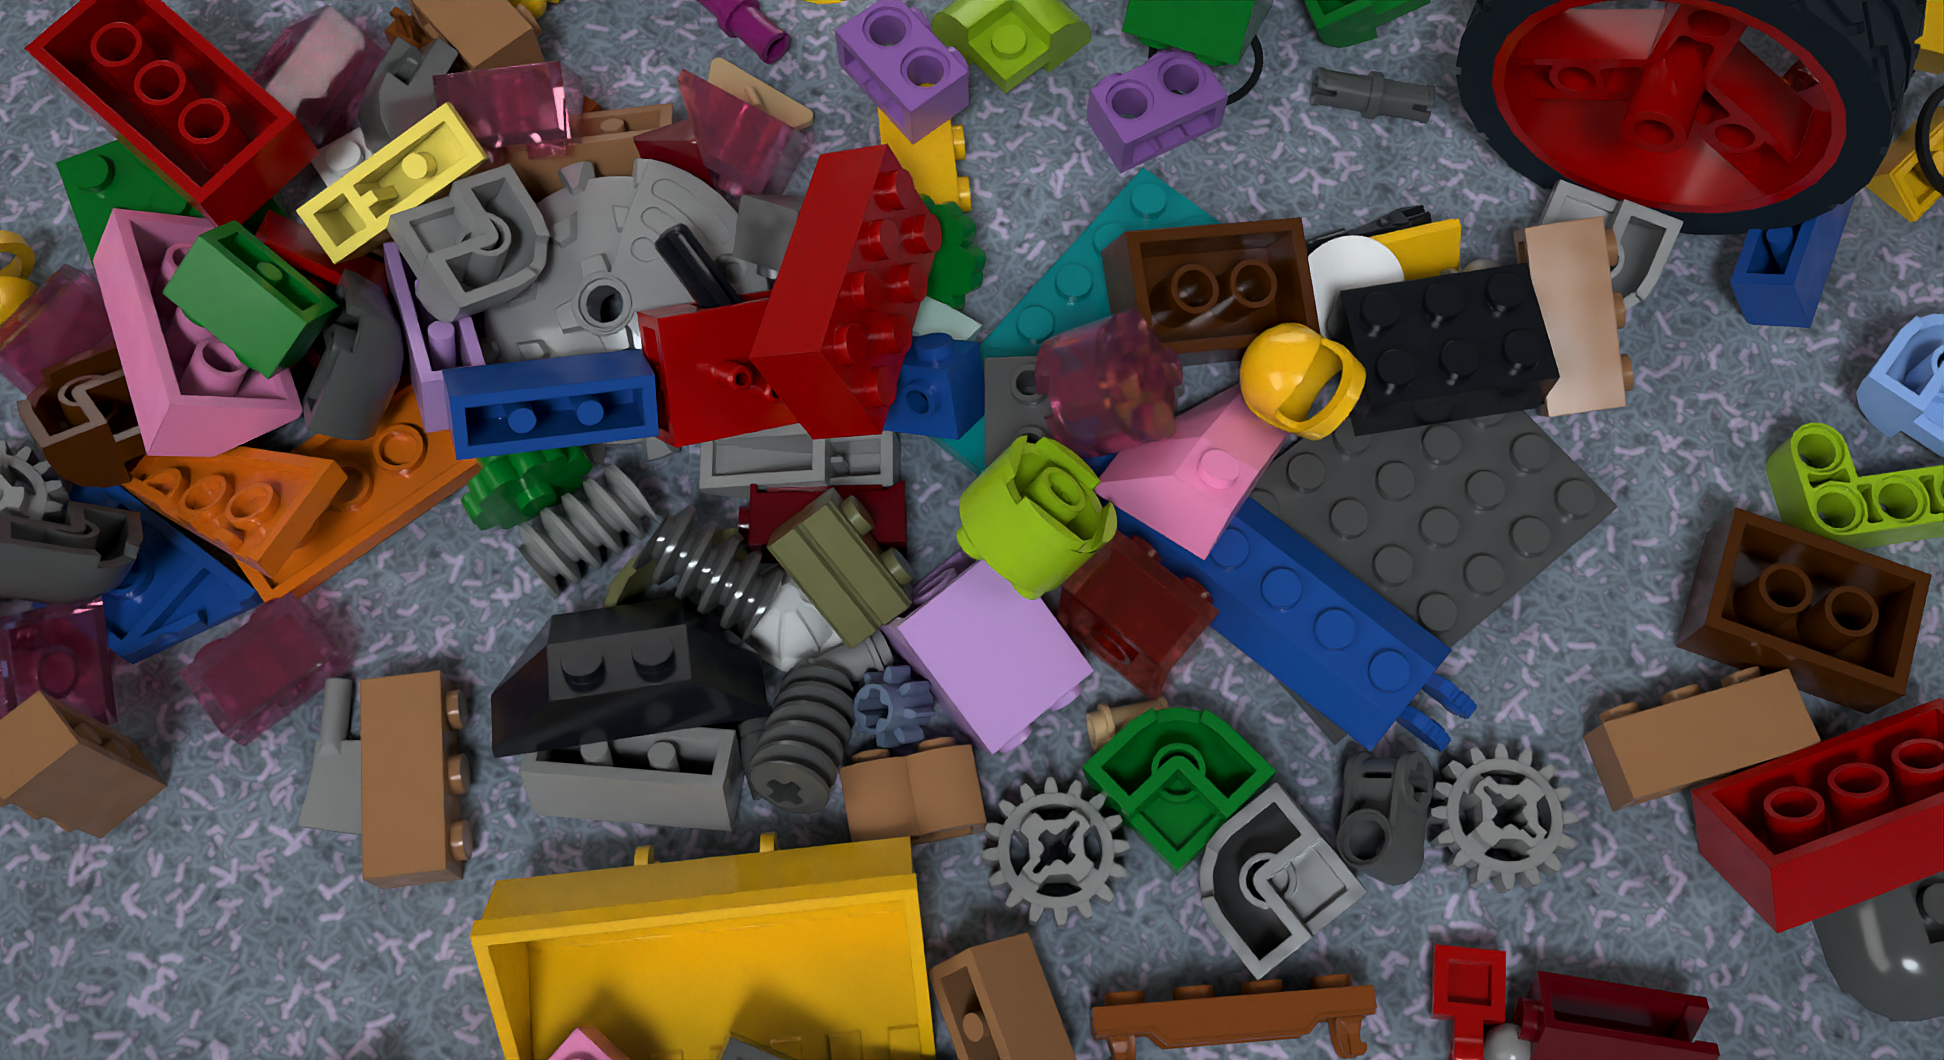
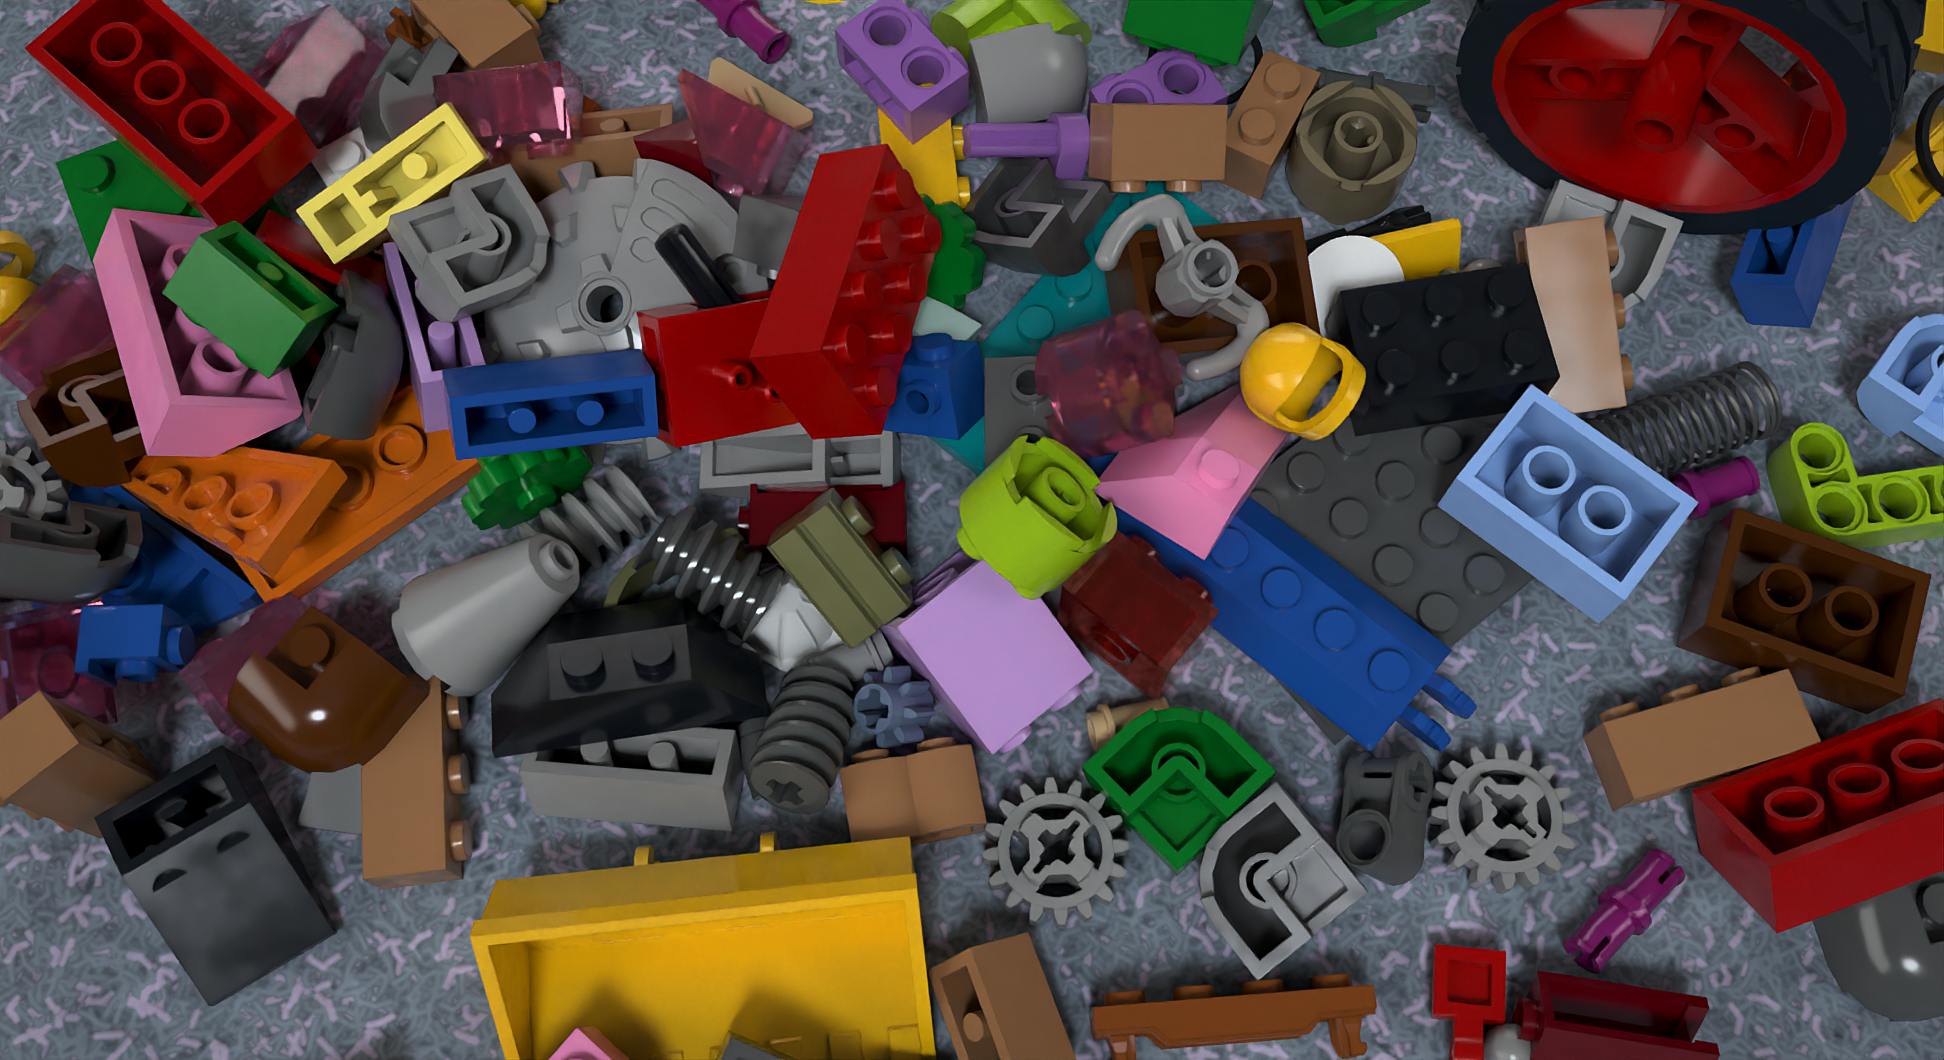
(132, 643): none -> blue brick
(216, 873): none -> black slope
(322, 697): none -> reddish brown brick
(483, 611): none -> light grey cone
(1027, 74): none -> light grey brick
(1034, 219): none -> flat silver brick
(1060, 141): none -> medium lavender piece
(1157, 144): none -> medium nougat brick
(1192, 278): none -> light grey piece
(1265, 122): none -> medium nougat brick
(1351, 151): none -> dark tan brick
(1567, 504): none -> light blue brick
(1624, 910): none -> magenta pin
(1718, 484): none -> magenta pin
(1772, 419): none -> dark grey piece

